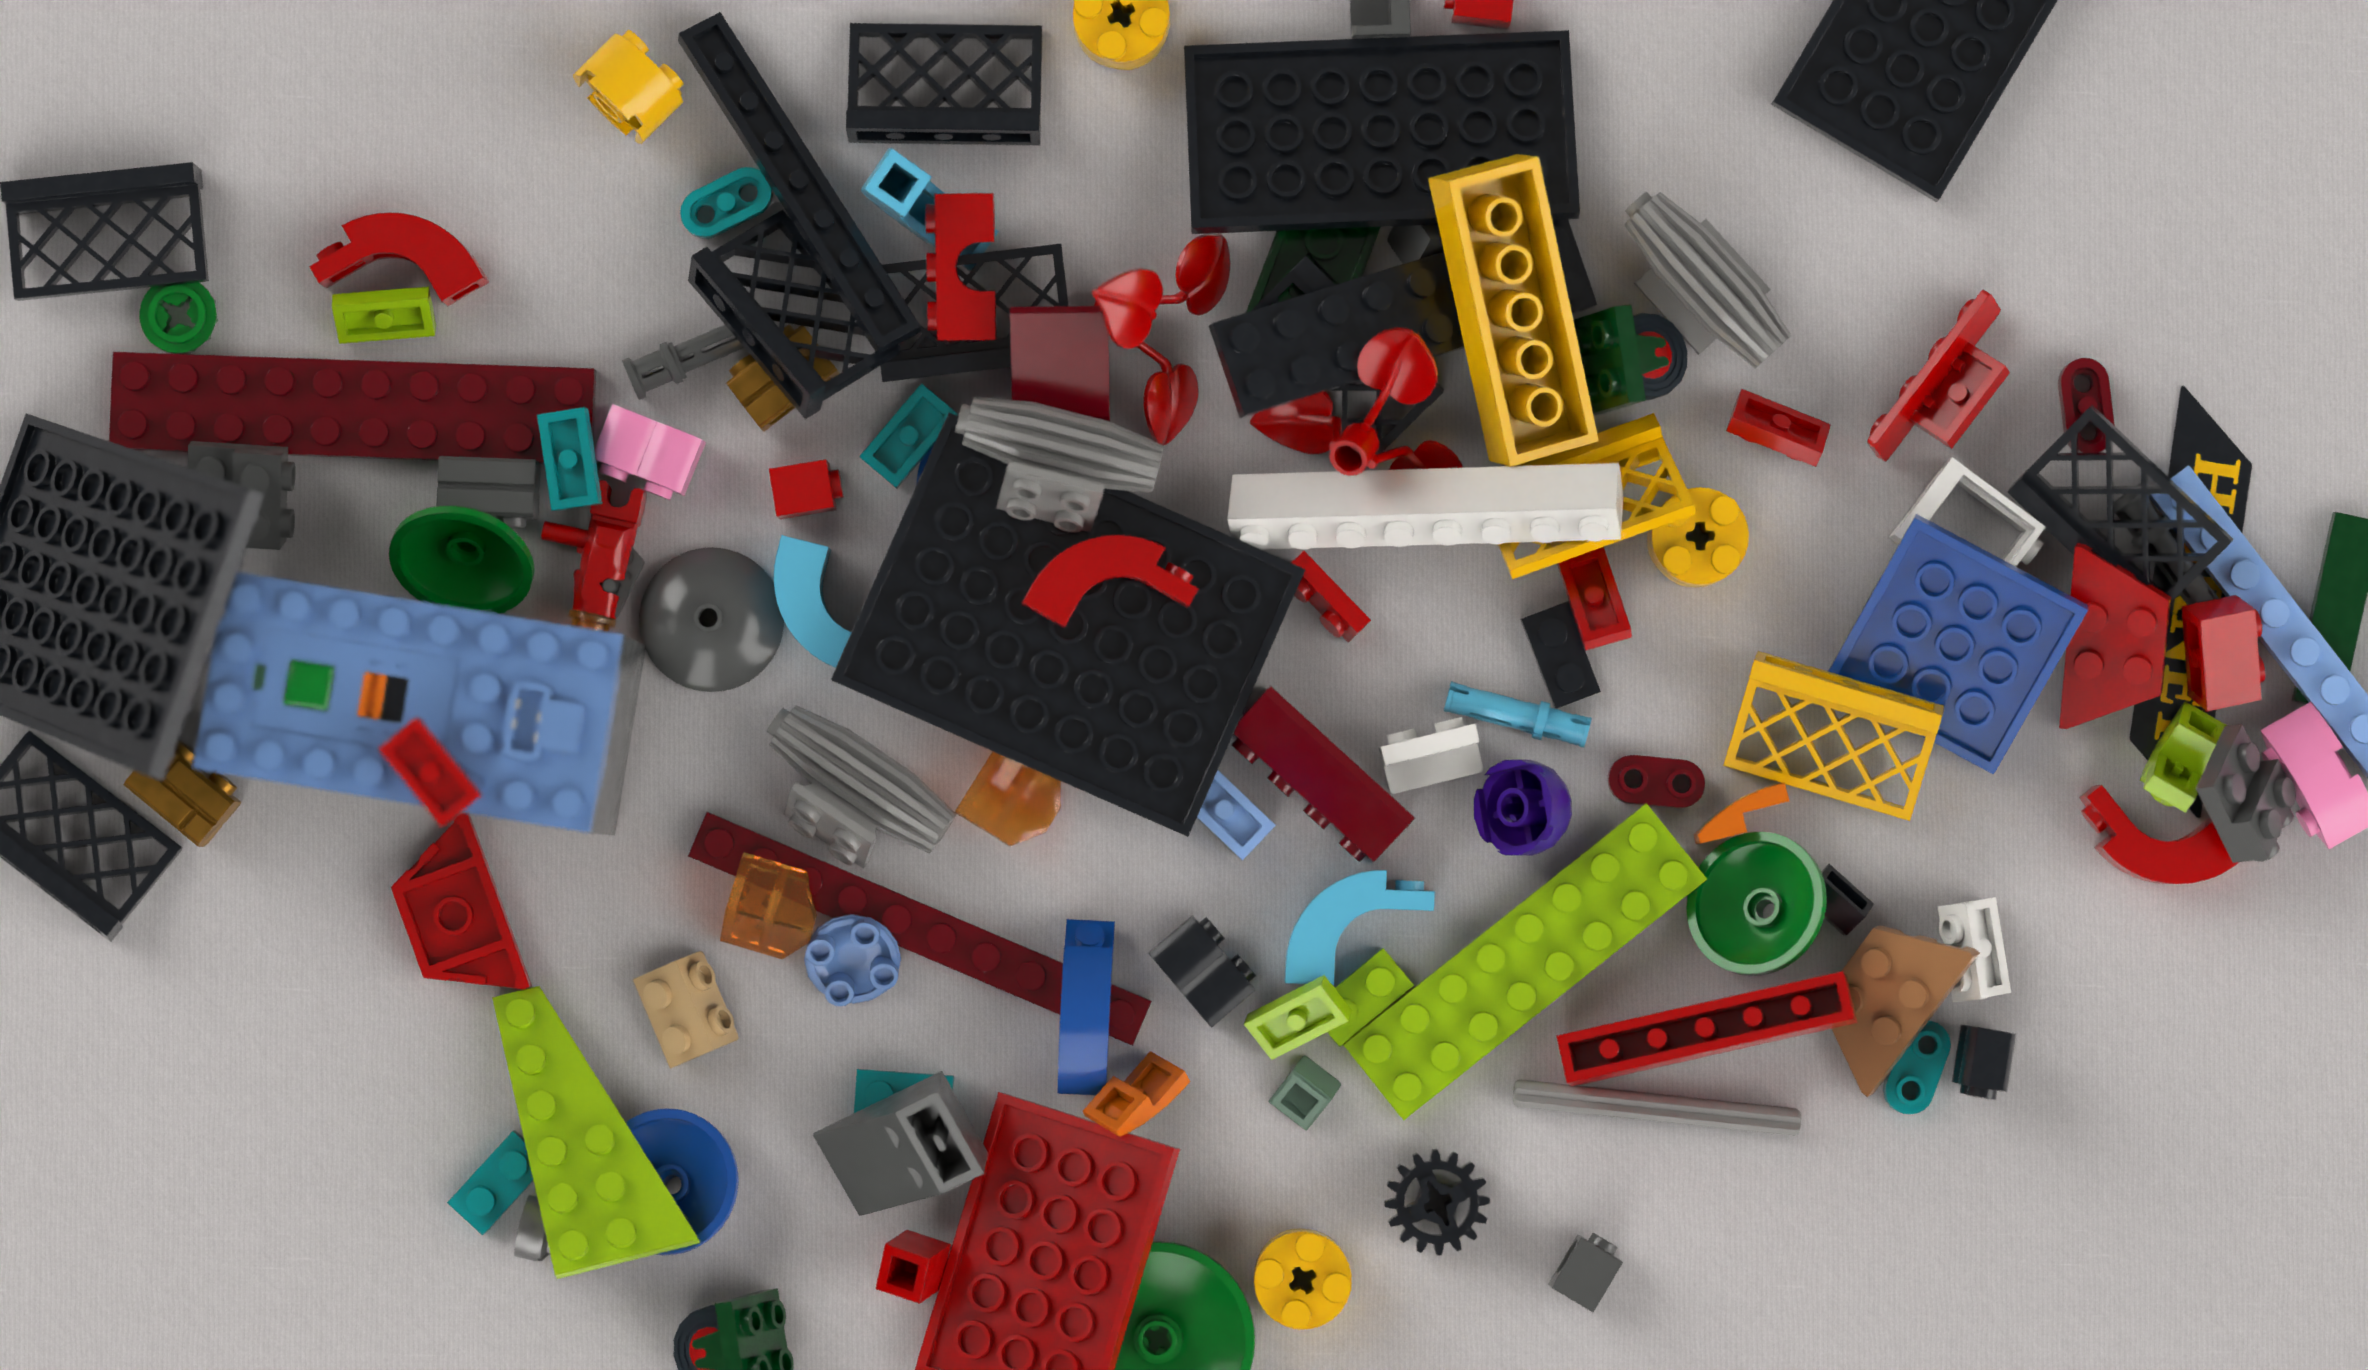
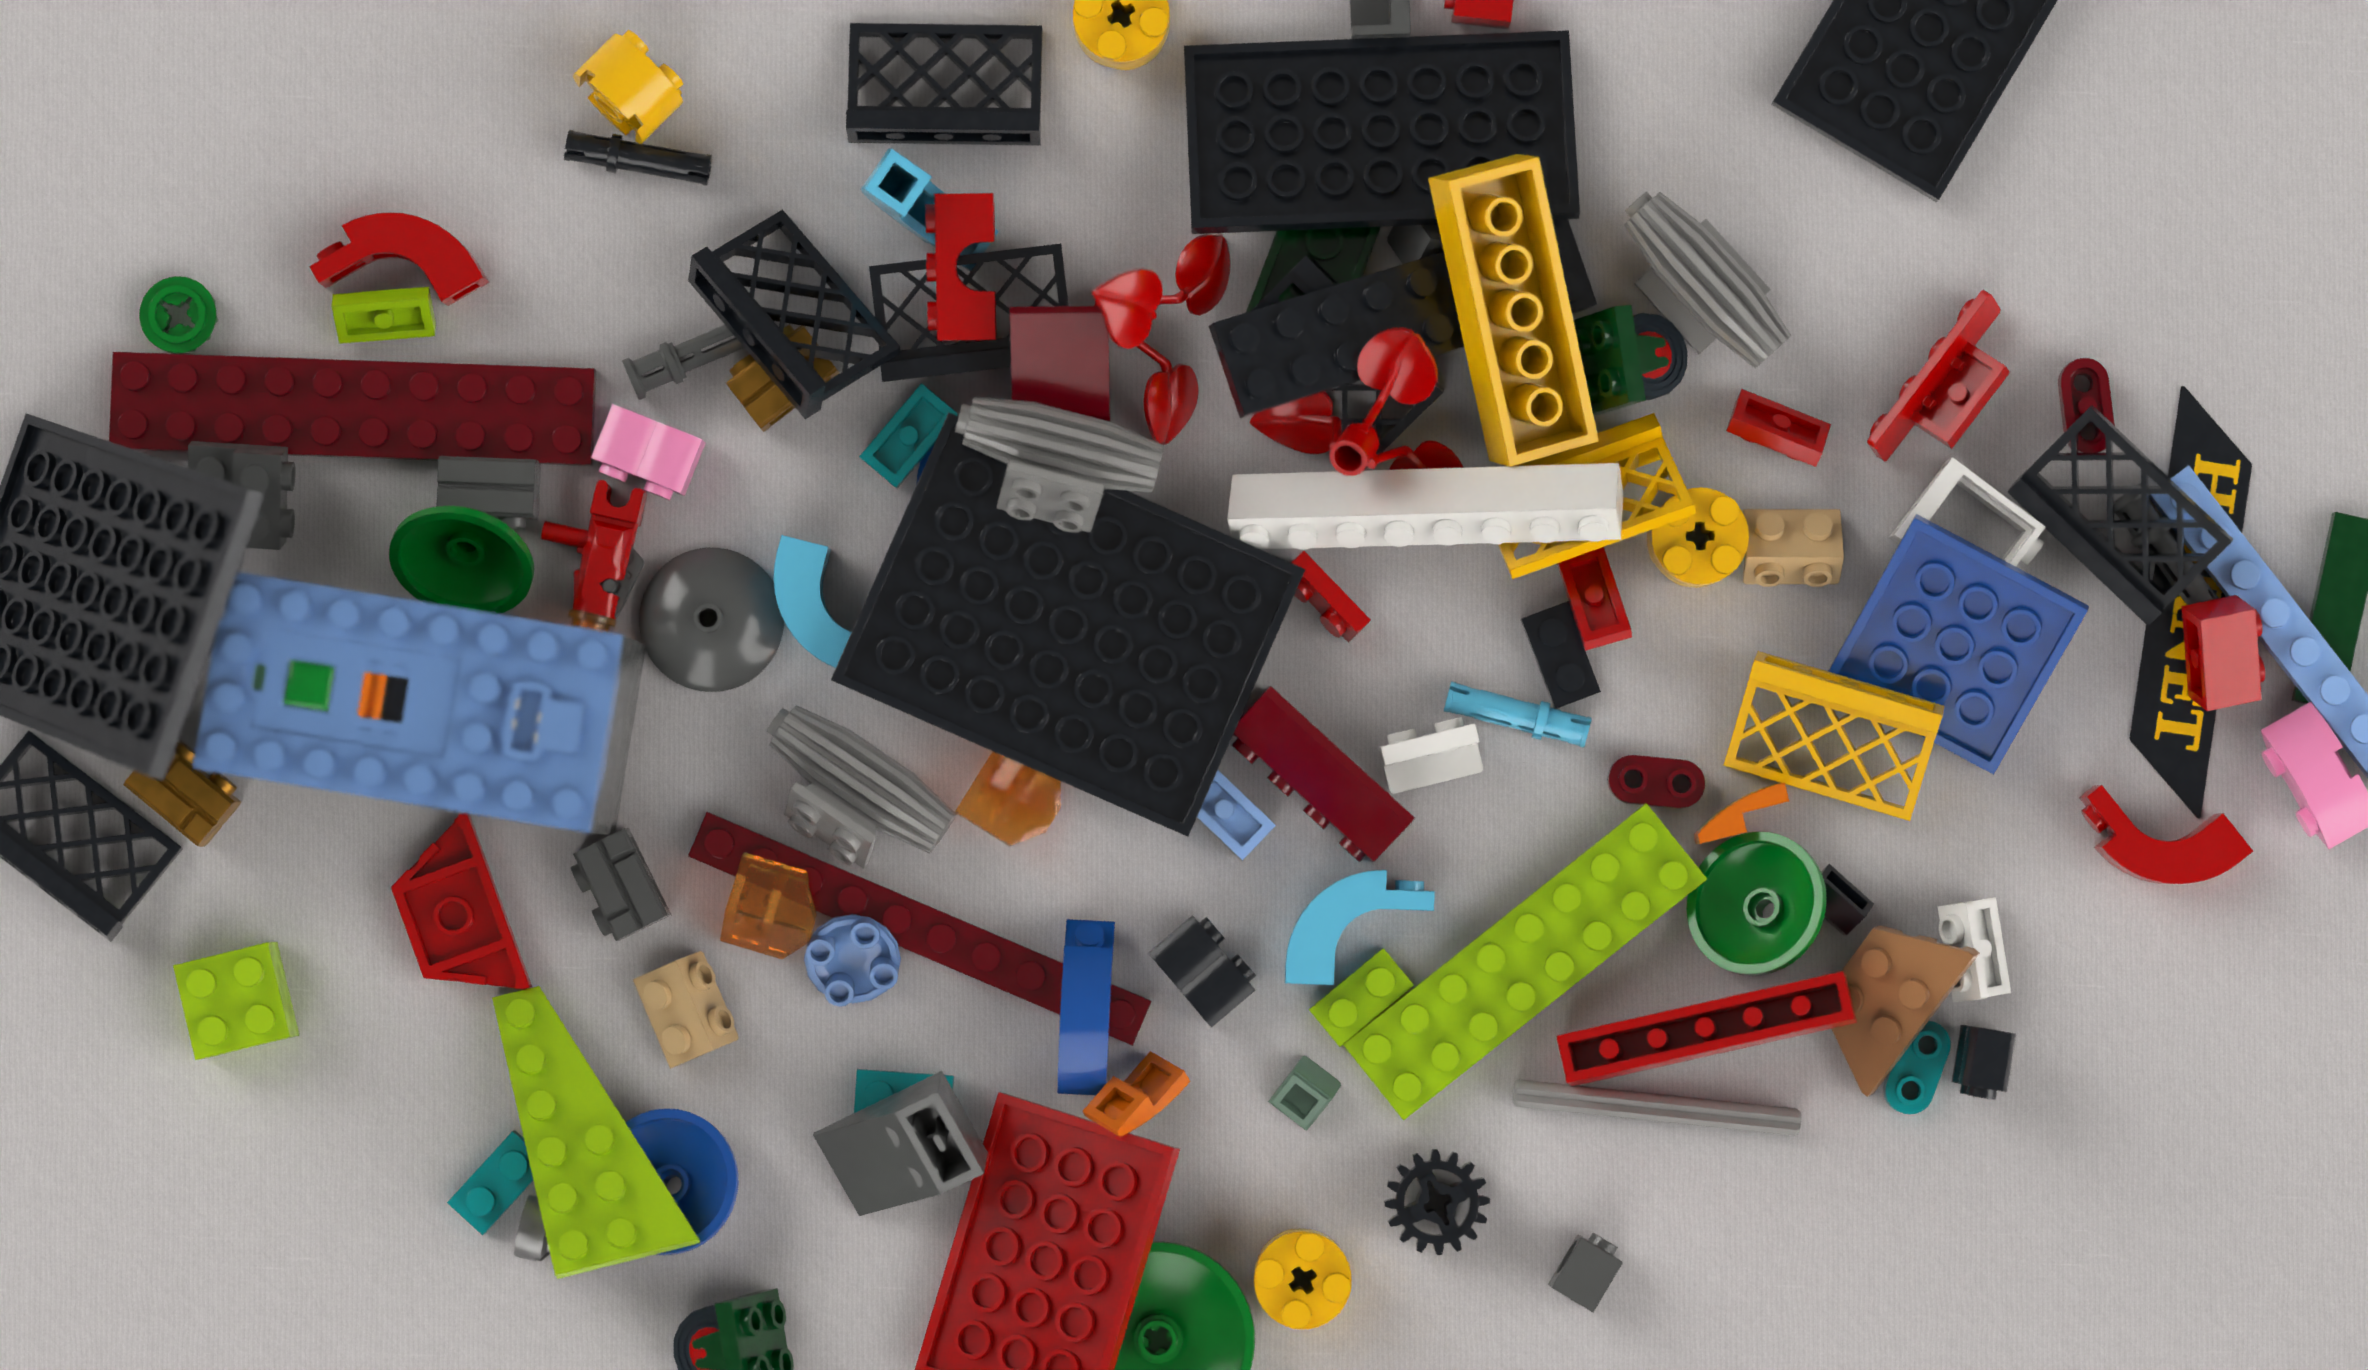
(105, 189): black fence -> none
(236, 1000): none -> lime brick
(430, 771): red plate -> none
(569, 459): teal plate -> none
(620, 885): none -> dark grey brick
(626, 155): none -> black pin
(725, 199): teal plate -> none
(799, 183): black plate -> none
(805, 489): red brick -> none
(913, 1266): red brick -> none
(1099, 559): red arch -> none
(1297, 1017): lime plate -> none
(1522, 807): dark purple cylinder -> none
(1793, 547): none -> tan bracket
(2118, 645): red wing -> none
(2181, 757): lime brick -> none
(2246, 797): dark grey plate -> none

